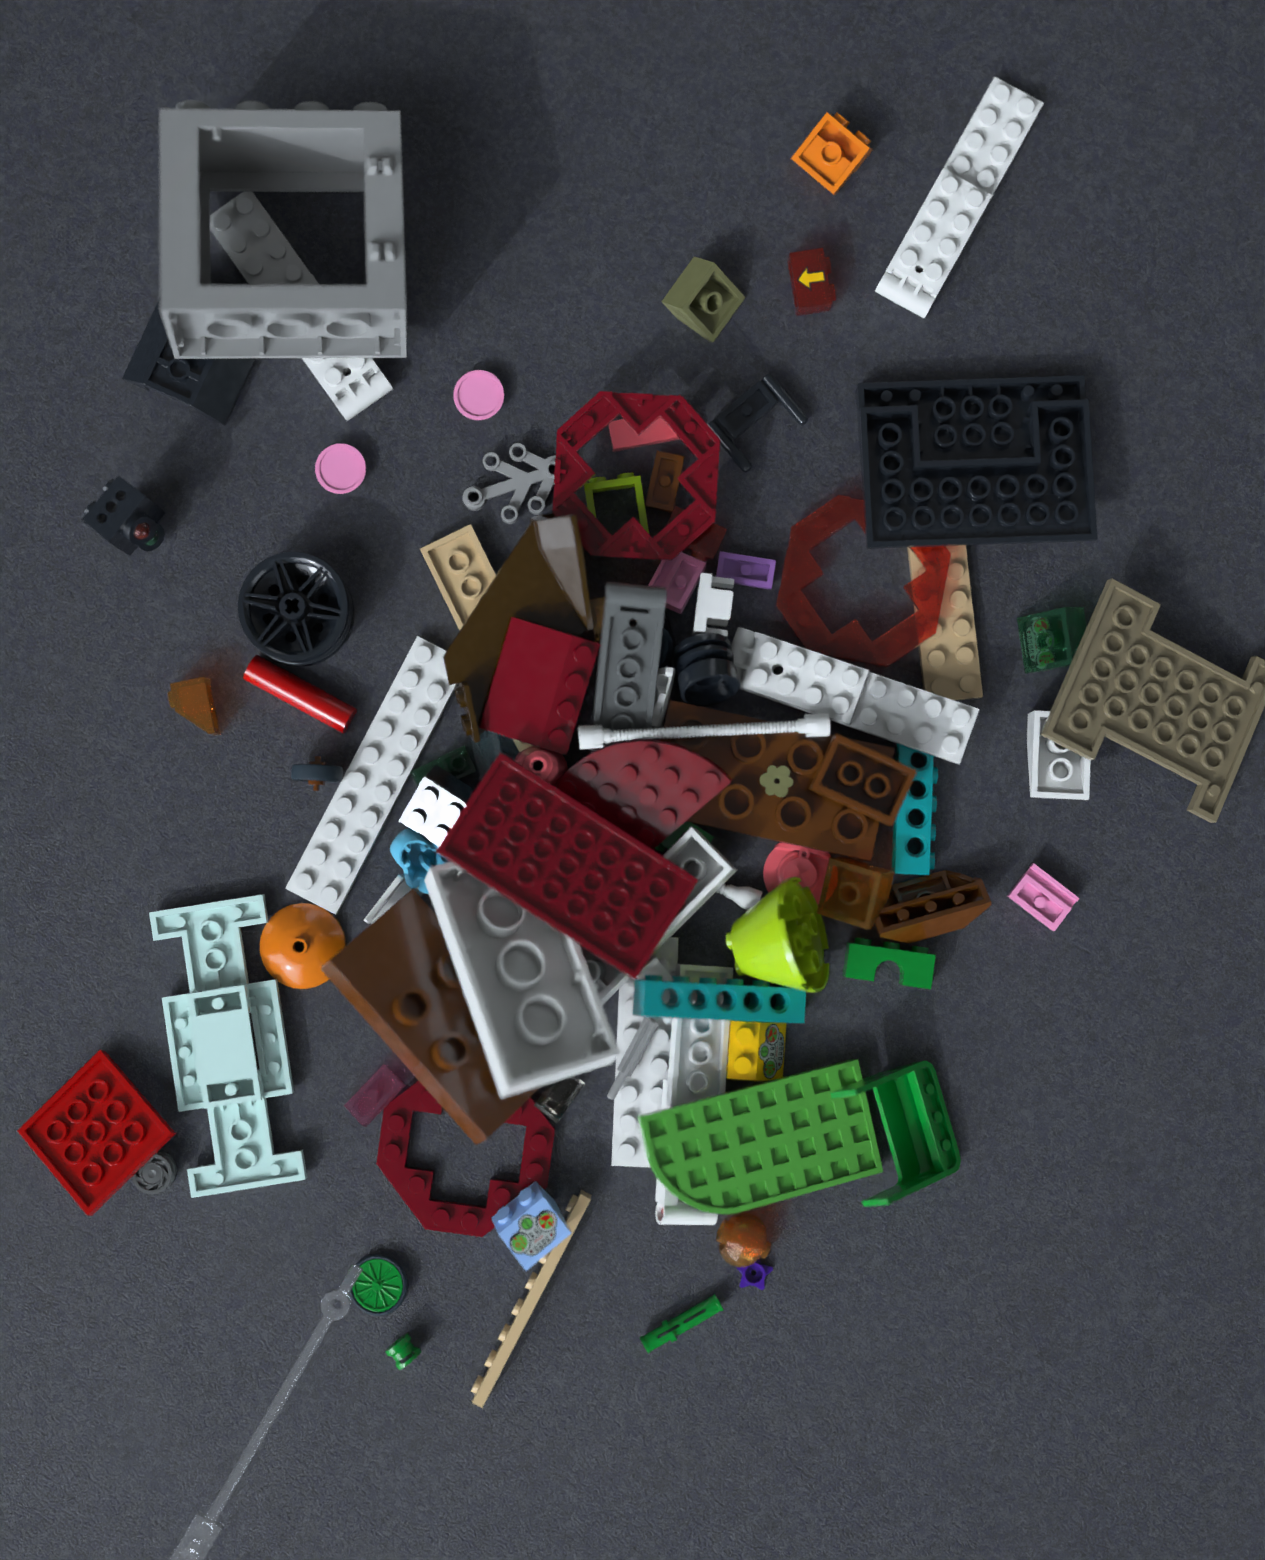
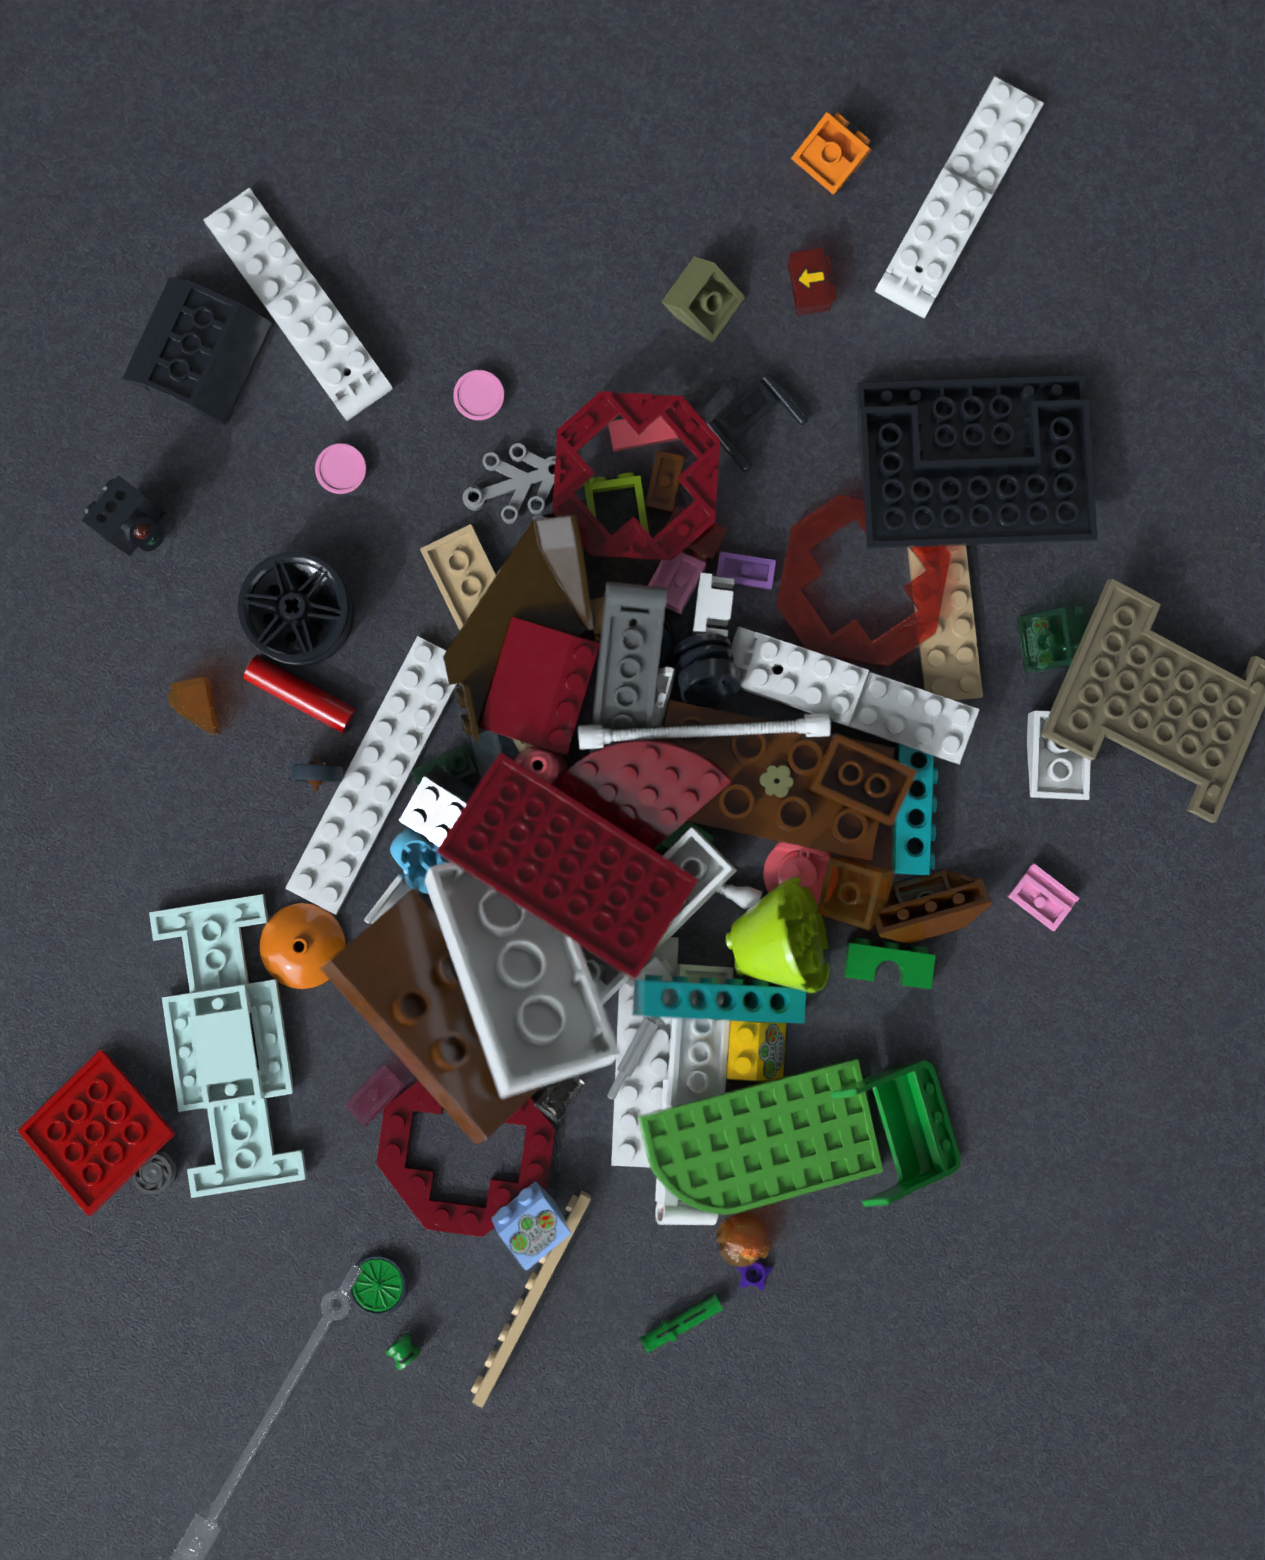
(280, 153): light grey door -> none

